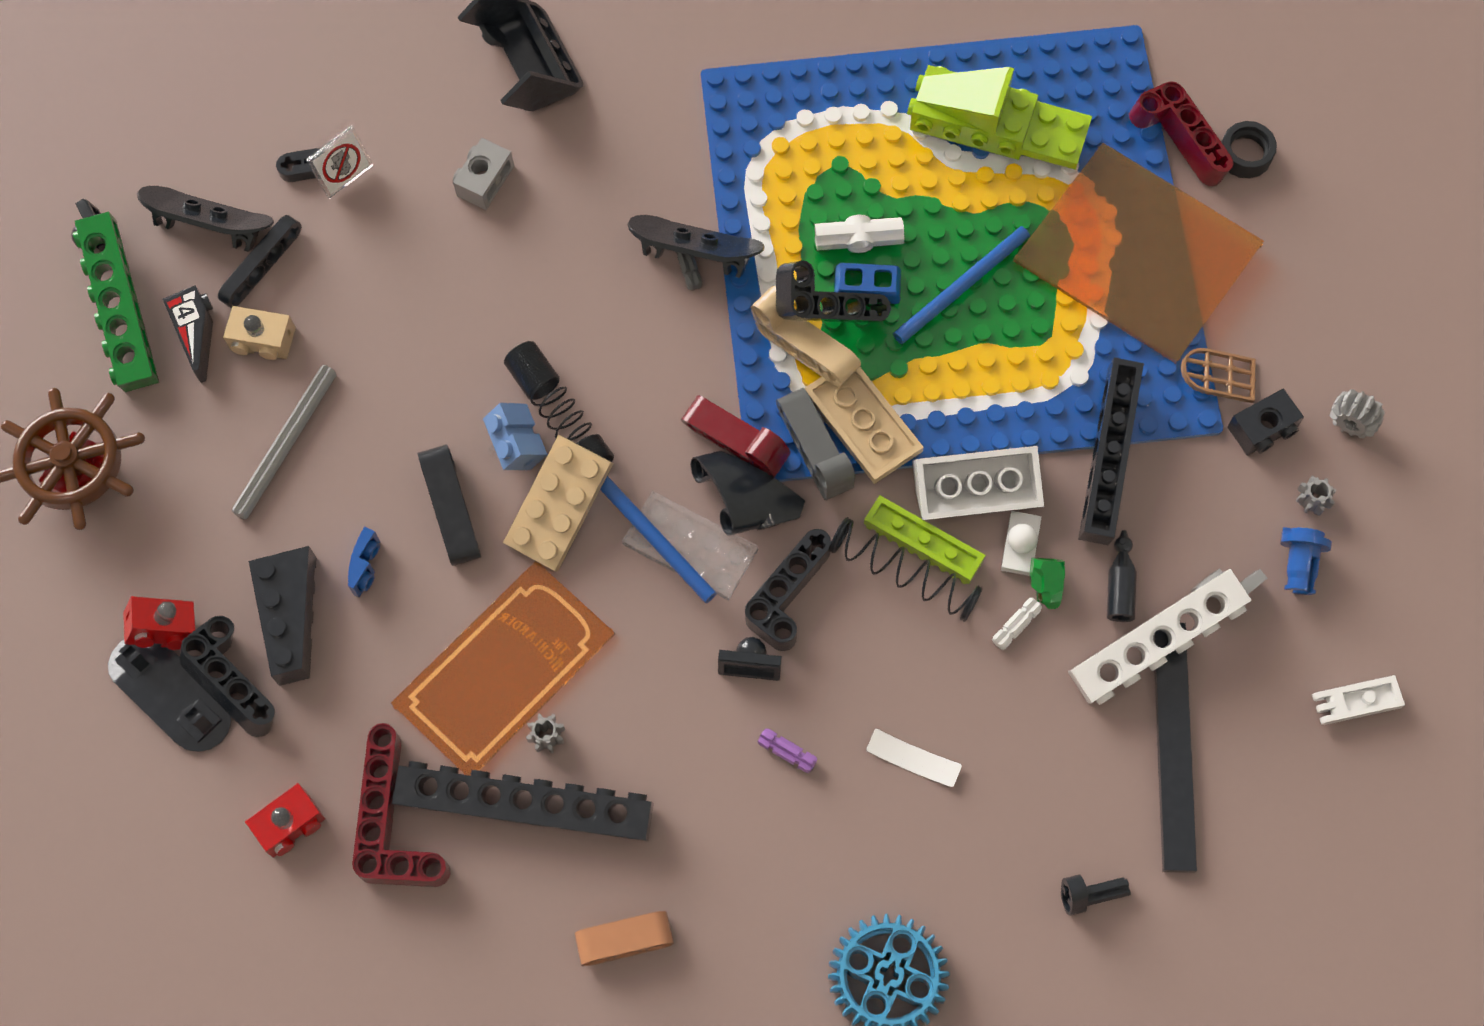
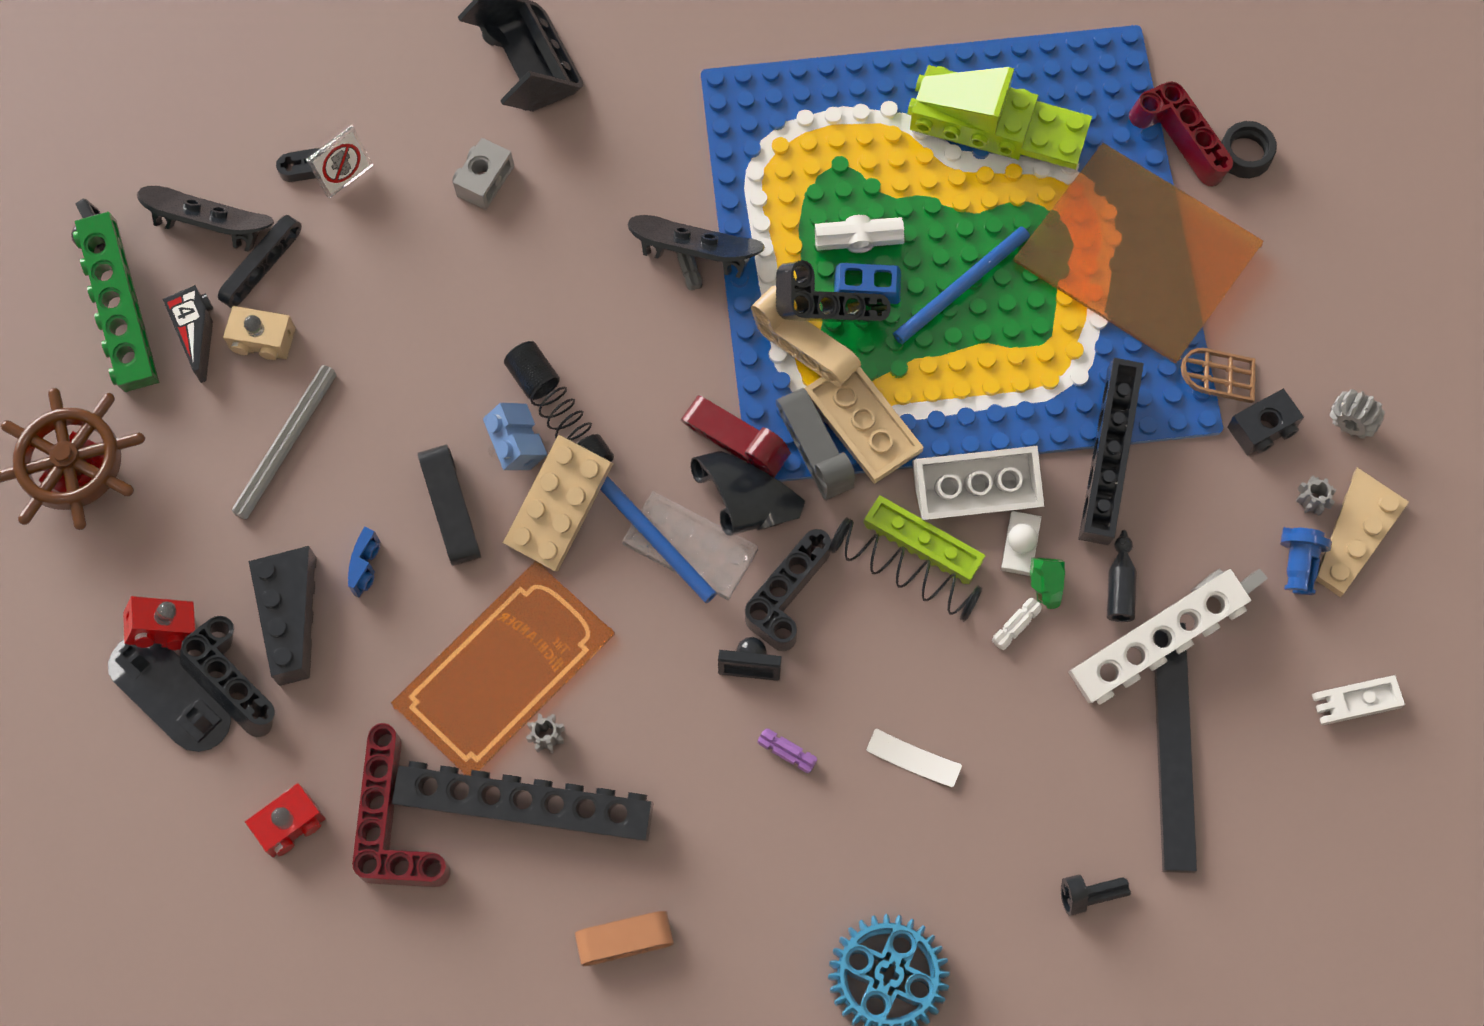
(1360, 527): none -> tan wing

